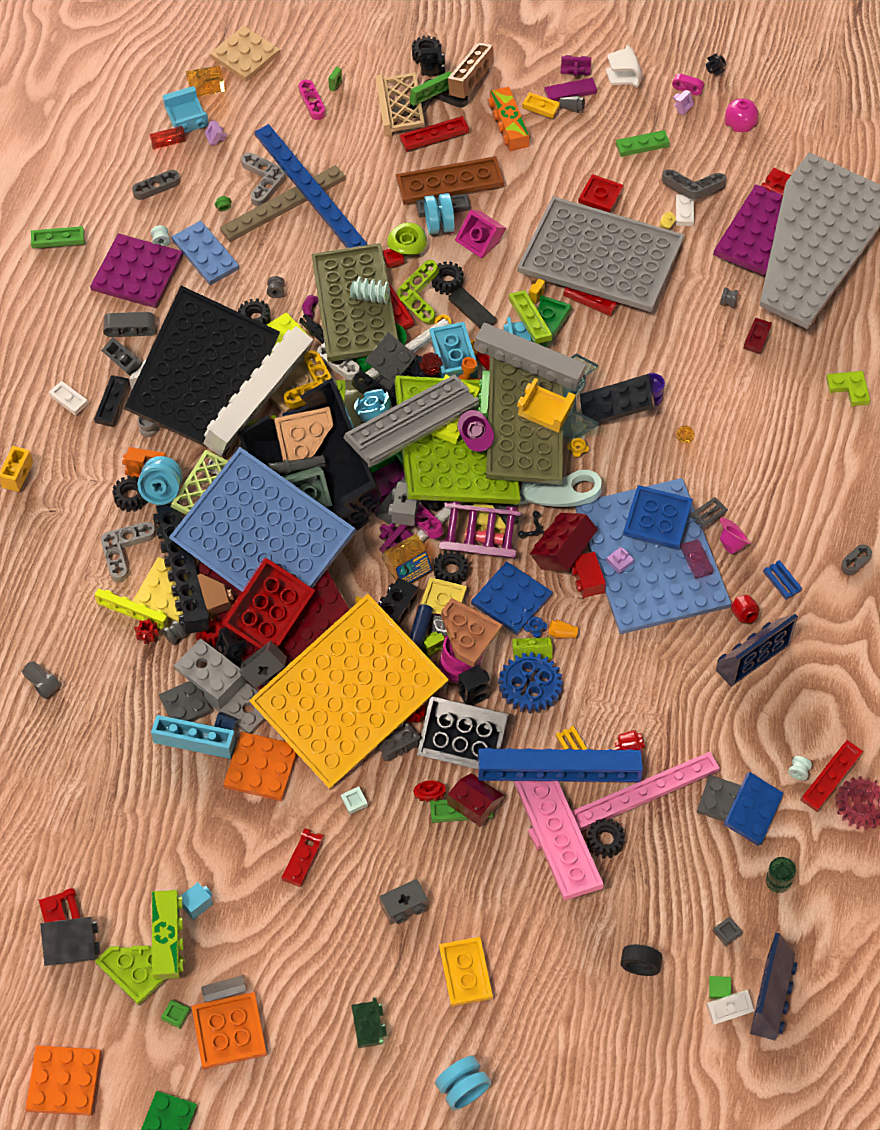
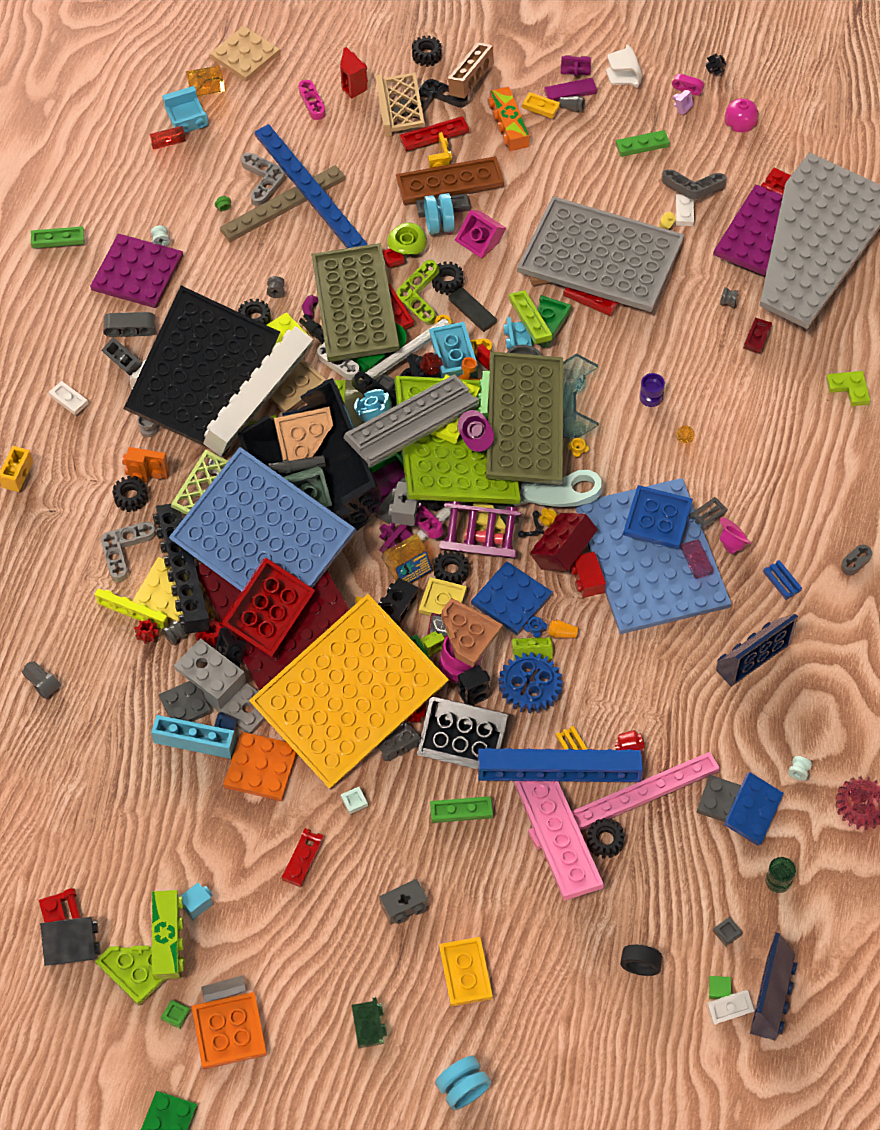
(63, 1080): orange plate -> none
(111, 400): black plate -> none
(143, 185): dark grey beam -> none
(160, 480): medium azure wheel -> none
(205, 252): medium blue plate -> none
(214, 133): lavender tile -> none
(216, 595): medium nougat slope -> none
(263, 665): dark grey brick -> none
(317, 380): yellow beam -> none
(335, 78): bright green tile -> none
(353, 74): none -> red slope
(370, 291): light aqua piece -> none
(390, 357): dark grey plate -> none
(421, 625): dark blue piece -> none
(429, 89): bright green plate -> none
(429, 790): red gear -> none
(432, 61): black bracket -> none
(444, 157): none -> yellow bracket
(474, 799): dark red slope -> none
(529, 356): light grey brick -> none
(536, 290): yellow plate -> none
(545, 406): yellow panel -> none
(547, 516): none -> yellow plate
(600, 193): red plate -> none
(618, 399): black plate -> none
(620, 560): lavender tile -> none
(745, 609): red head -> none
(831, 776): red plate -> none

